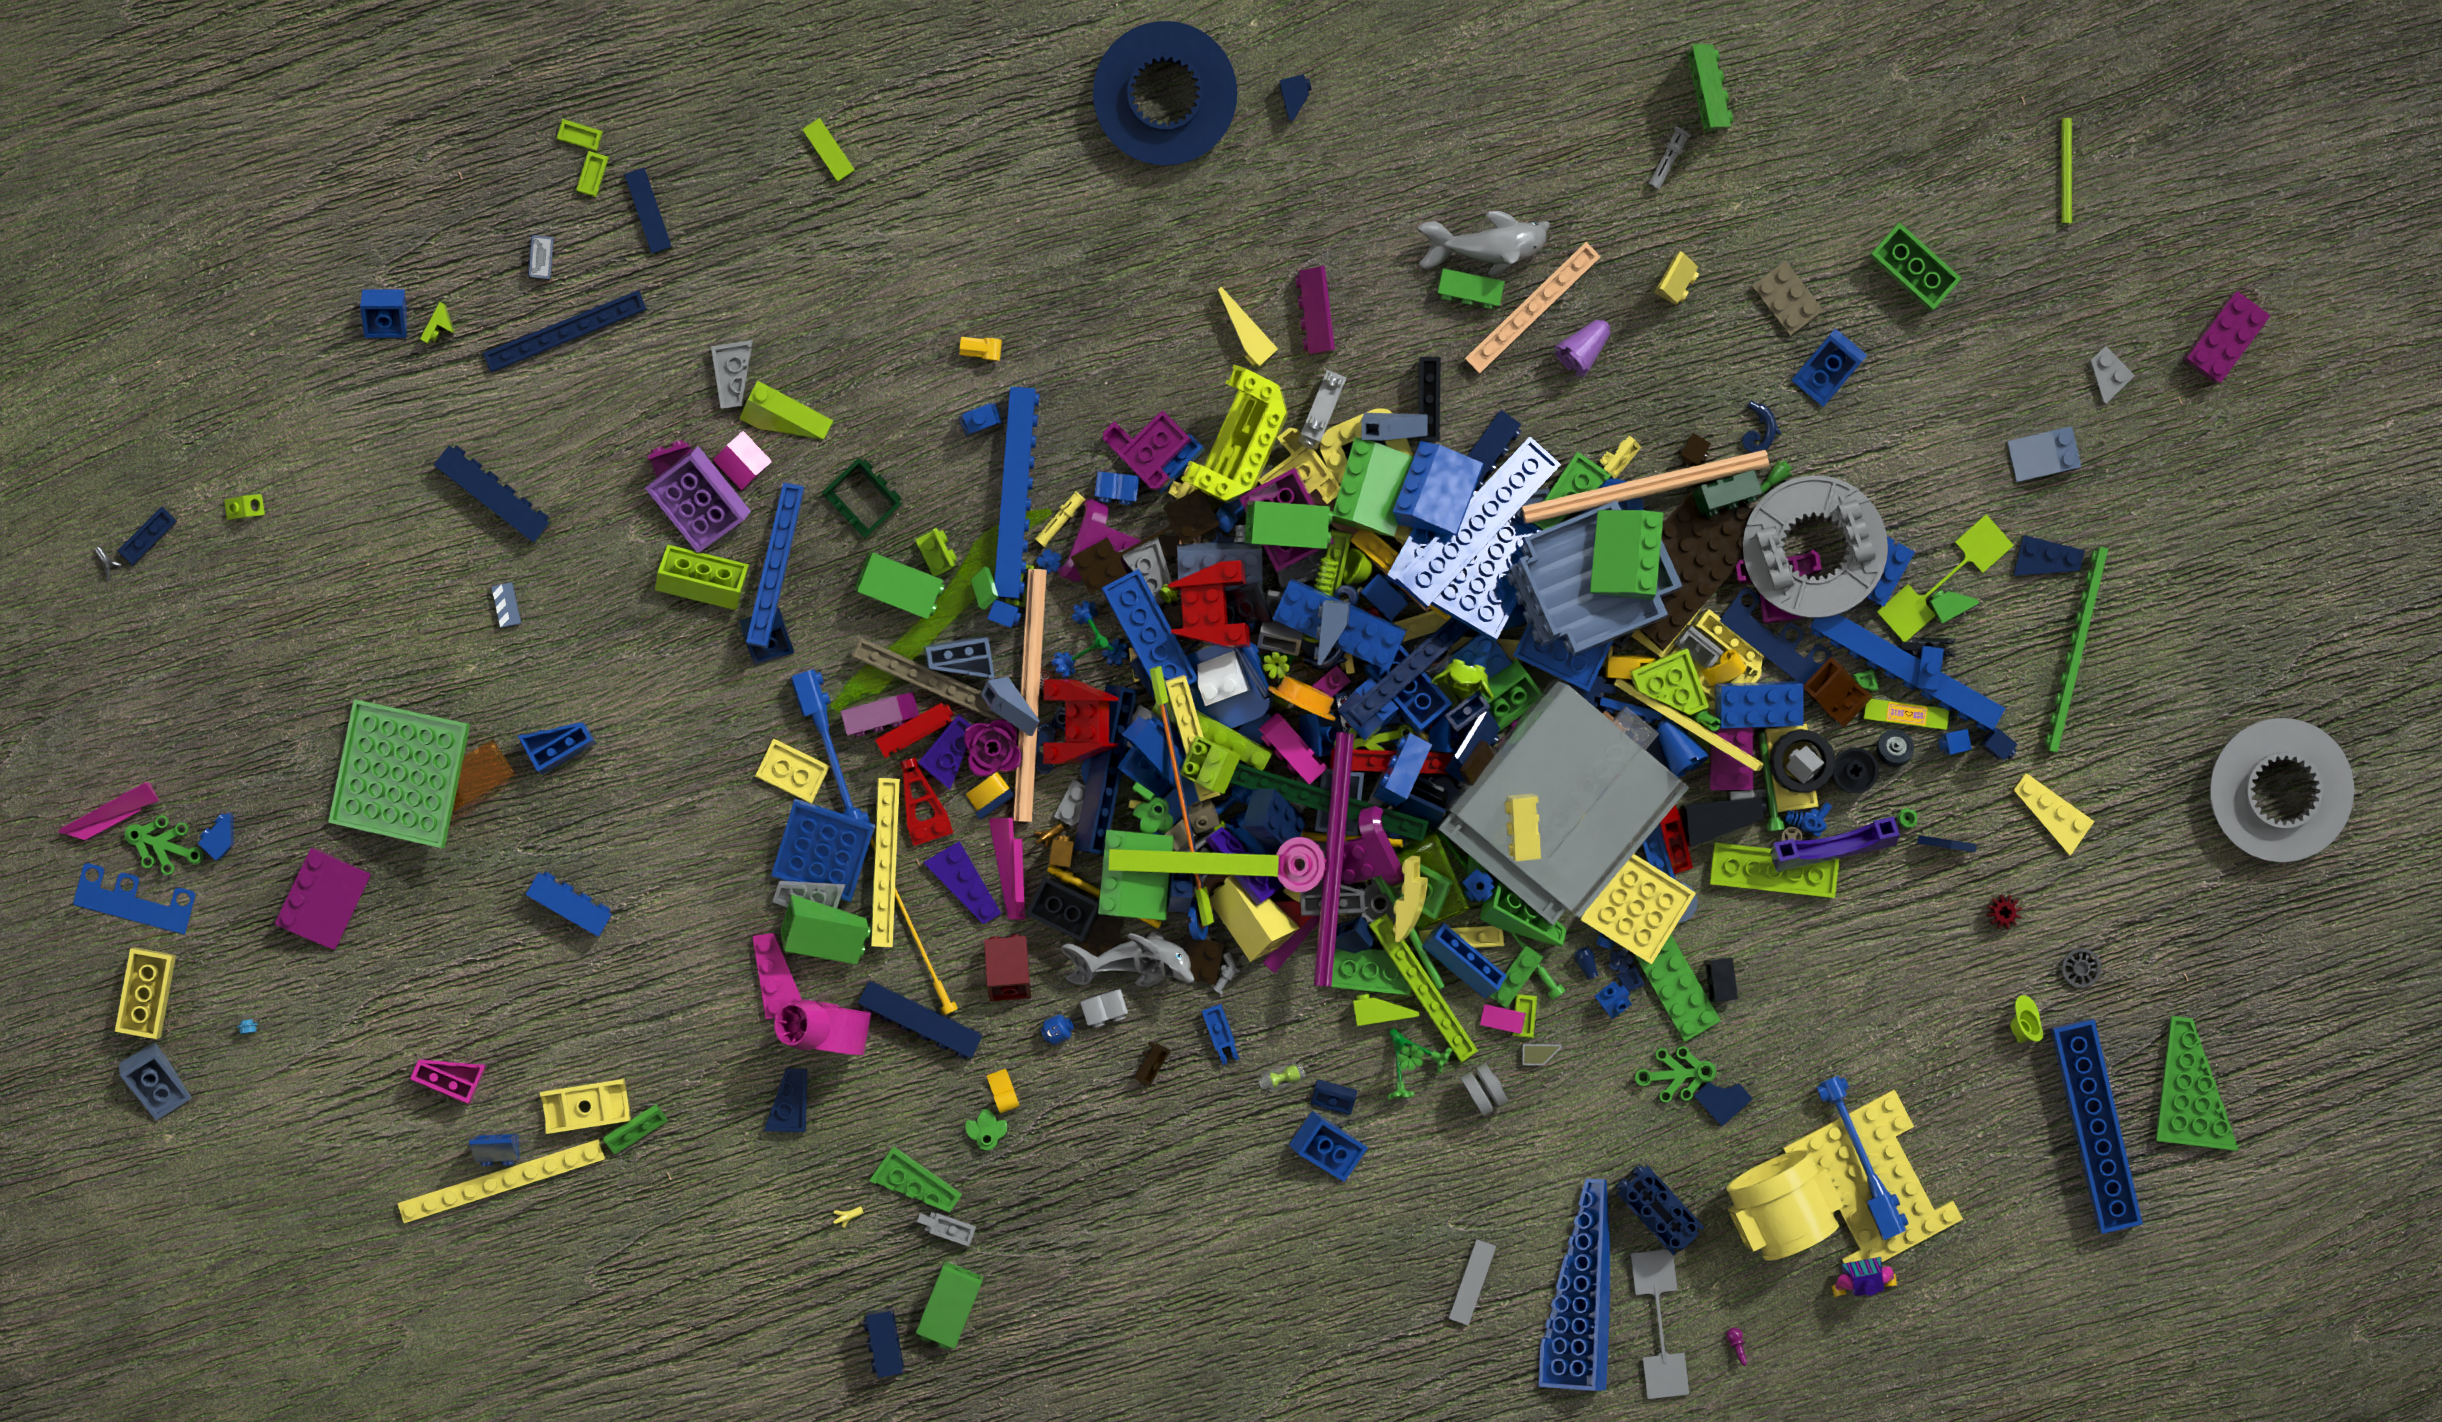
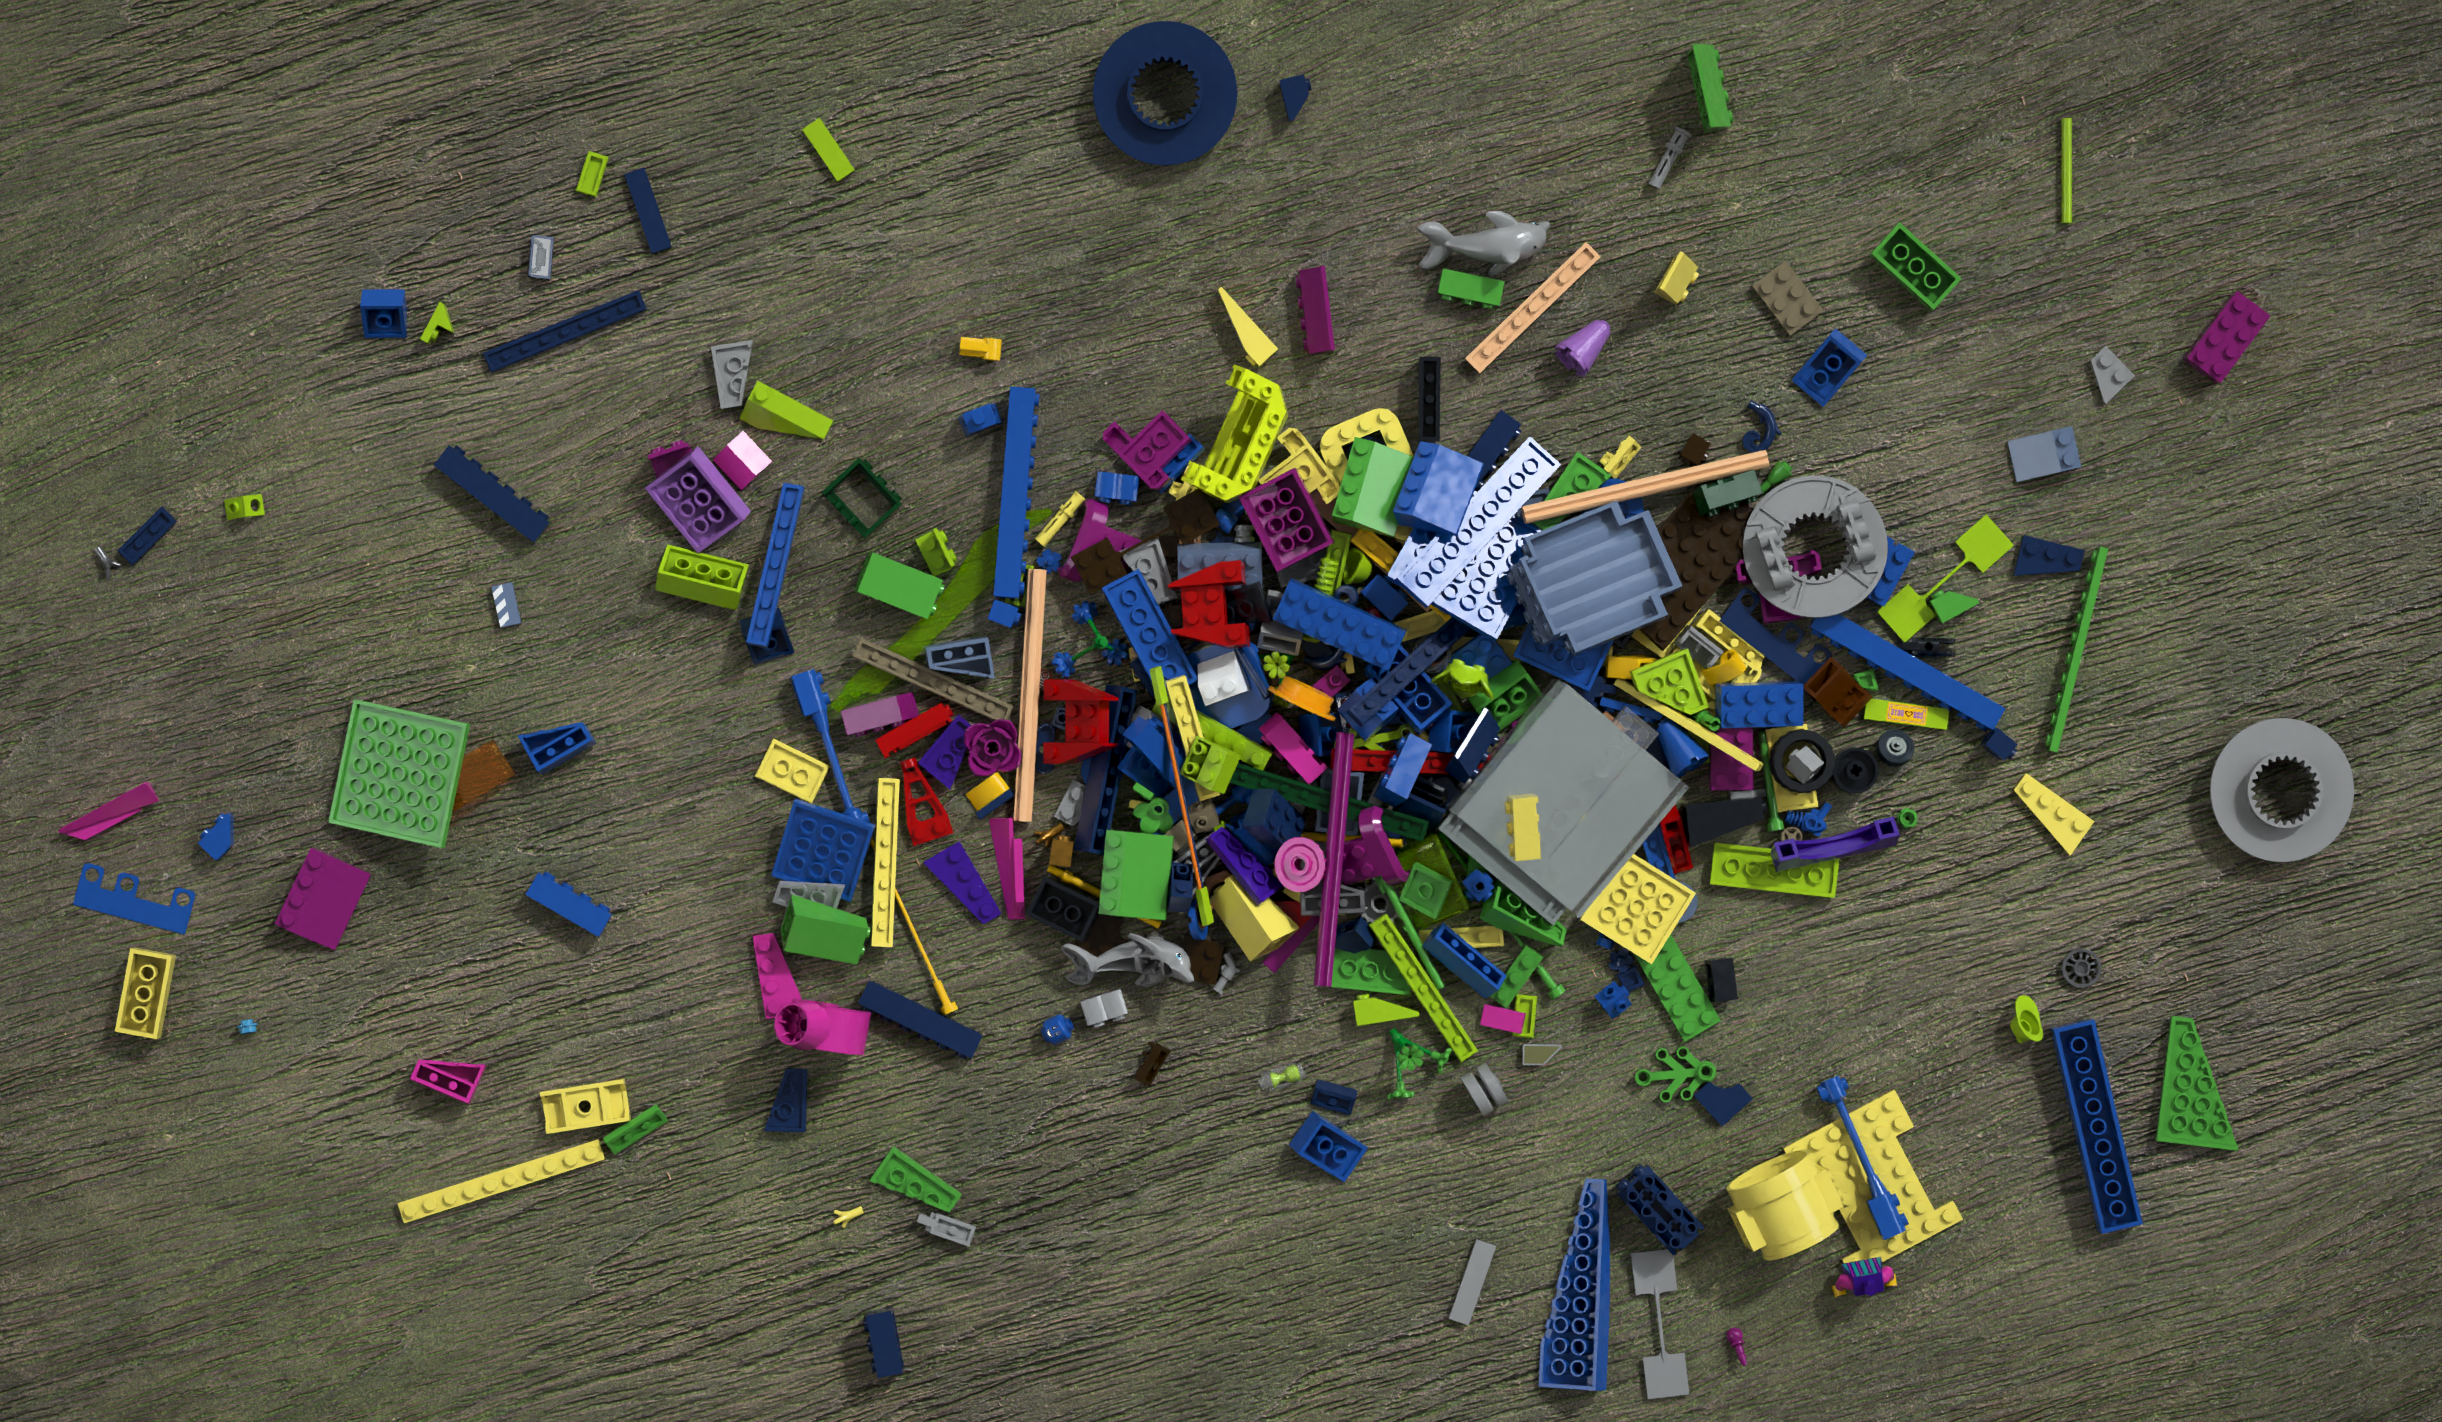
(154, 1081): sand blue slope -> none
(160, 843): bright green plant -> none
(495, 1148): slope -> none
(579, 135): lime tile -> none
(949, 1305): bright green slope -> none
(984, 588): bright green tile -> none
(986, 1126): bright green plate -> none
(1003, 1091): yellow panel -> none
(1007, 968): dark red slope -> none
(1008, 703): sand blue slope -> none
(1167, 594): lime plate -> none
(1193, 862): lime tile -> none
(1220, 1031): blue hinge -> none
(1288, 524): bright green slope -> none
(1321, 410): light grey brick -> none
(1334, 621): sand blue slope -> none
(1393, 426): sand blue slope -> none
(1411, 904): light yellow slope -> none
(1467, 711): dark blue slope -> none
(1476, 763): dark brown tile -> none
(1586, 962): dark blue cone -> none
(1626, 553): bright green slope -> none
(1930, 668): blue tile -> none
(1947, 843): dark blue tile -> none
(1954, 742): blue slope -> none
(2007, 905): dark red gear -> none

